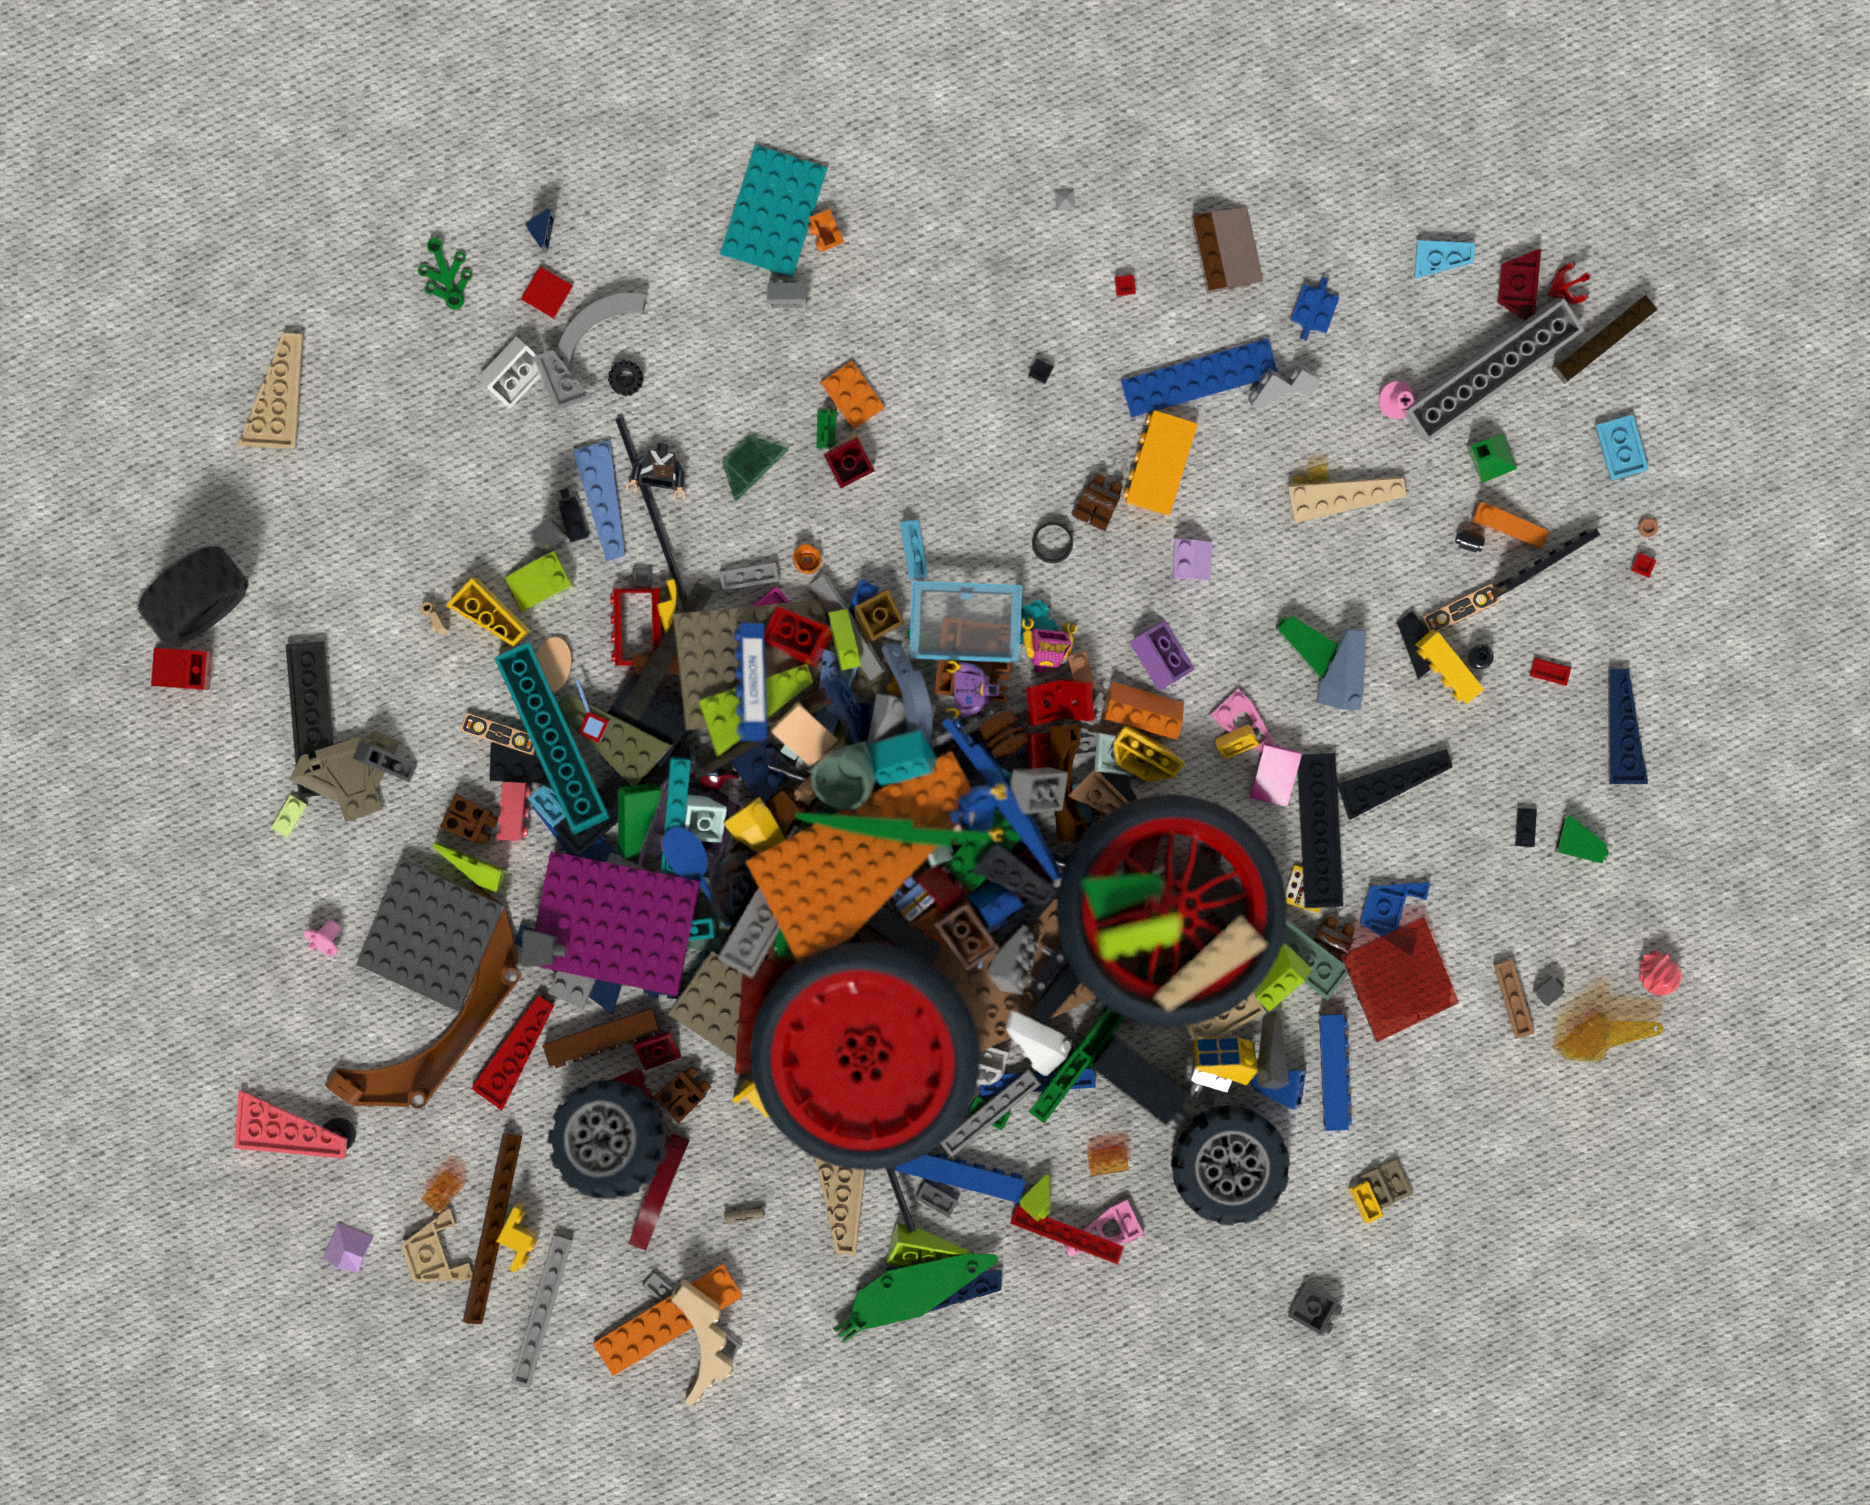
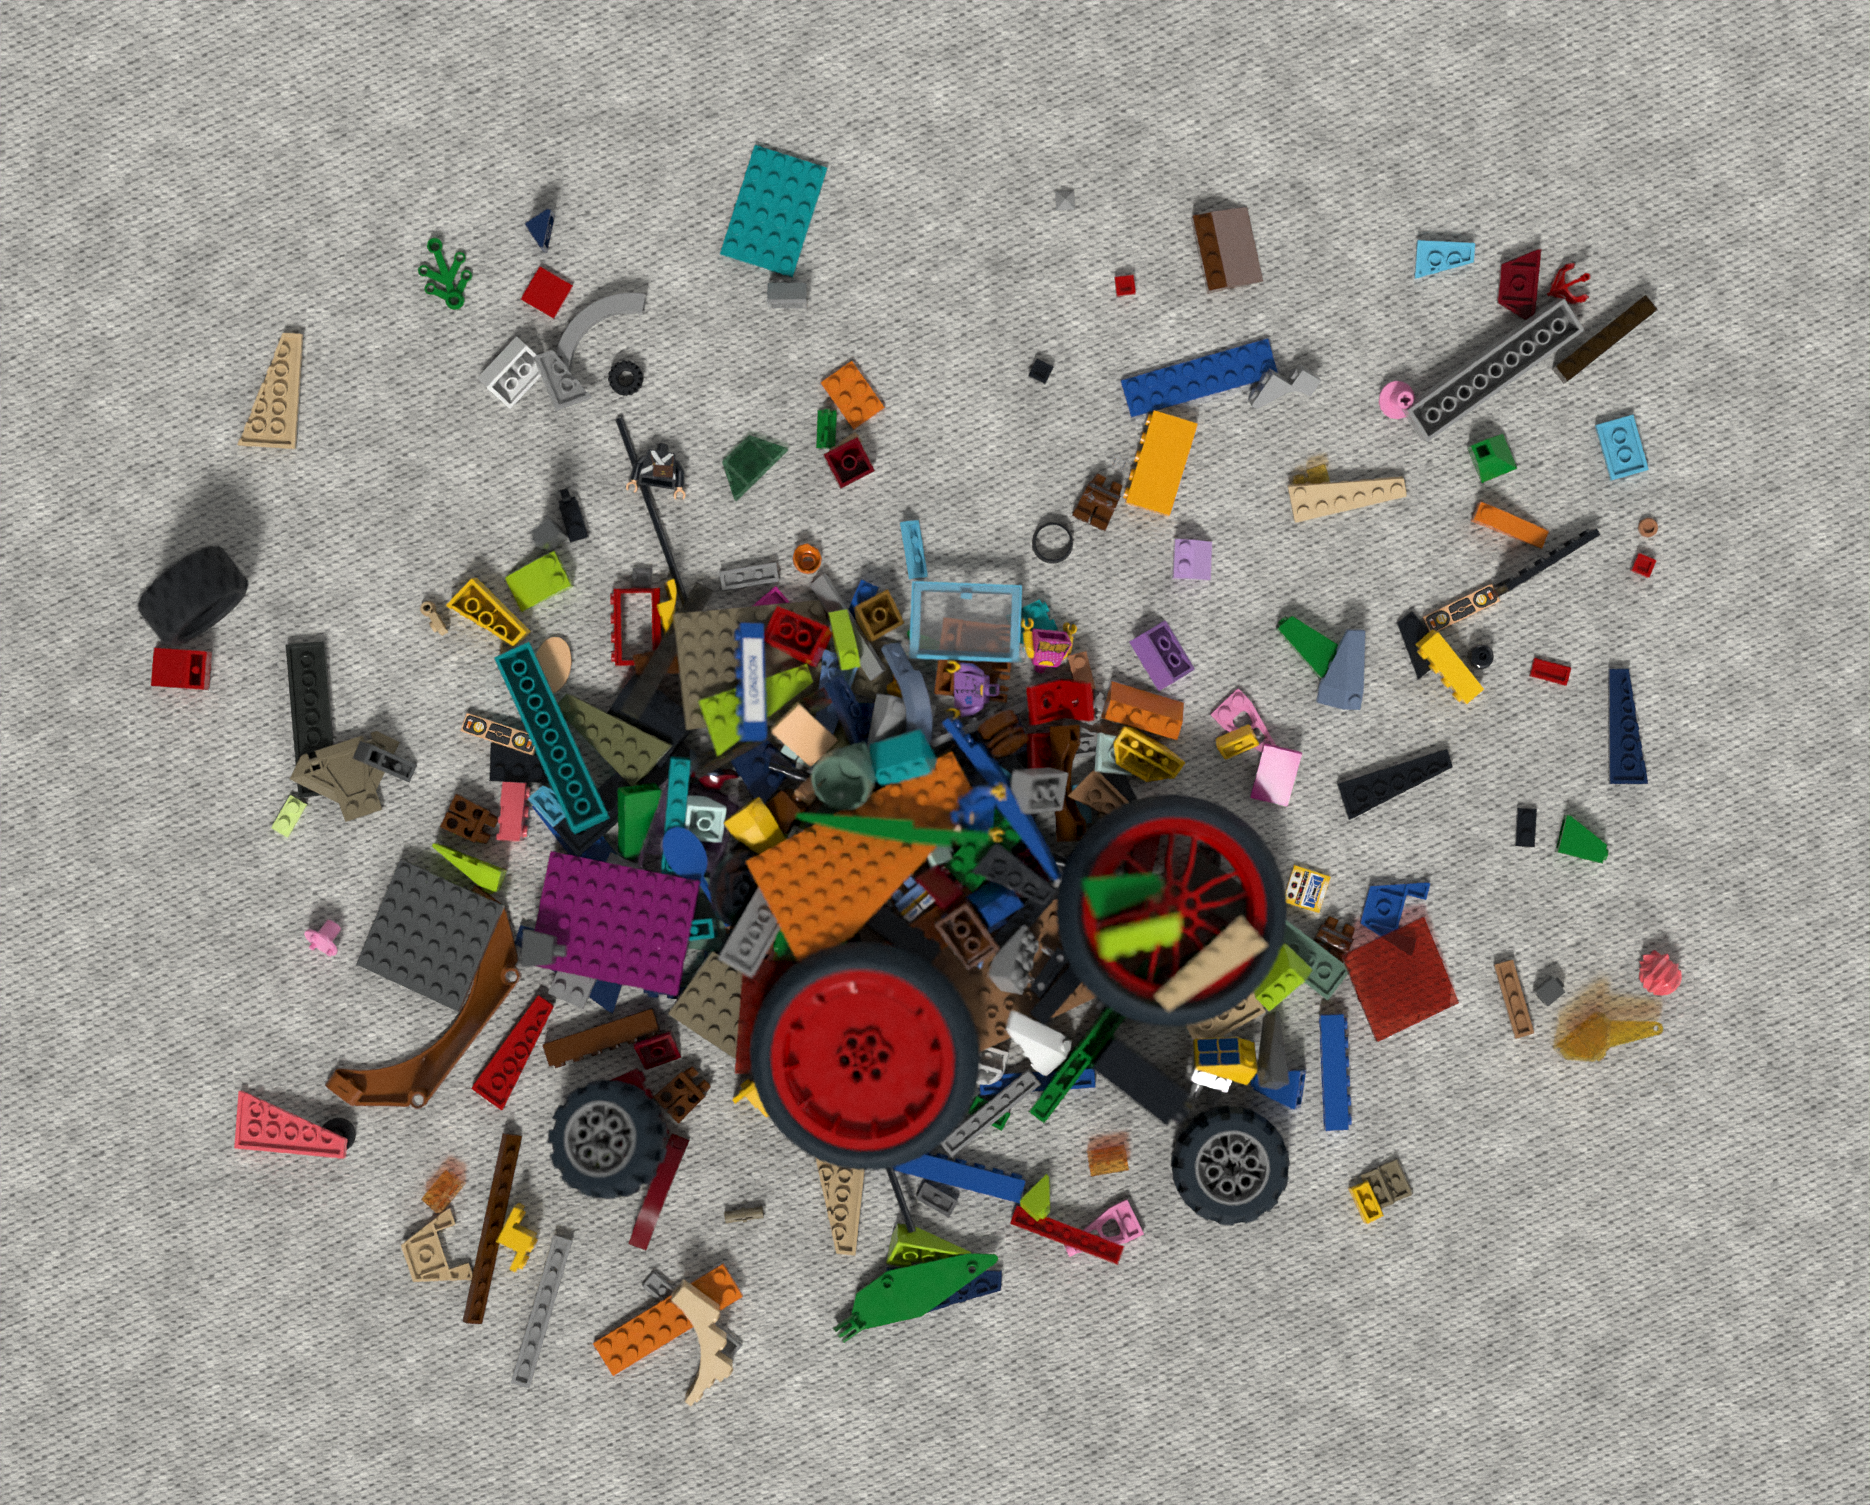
(347, 1248): lavender slope -> none
(593, 725): piece -> none
(598, 480): medium blue wing -> none
(826, 231): orange cylinder -> none
(1314, 309): blue plate -> none
(1316, 1309): dark grey plate -> none
(1319, 831): black plate -> none
(1470, 541): black brick -> none

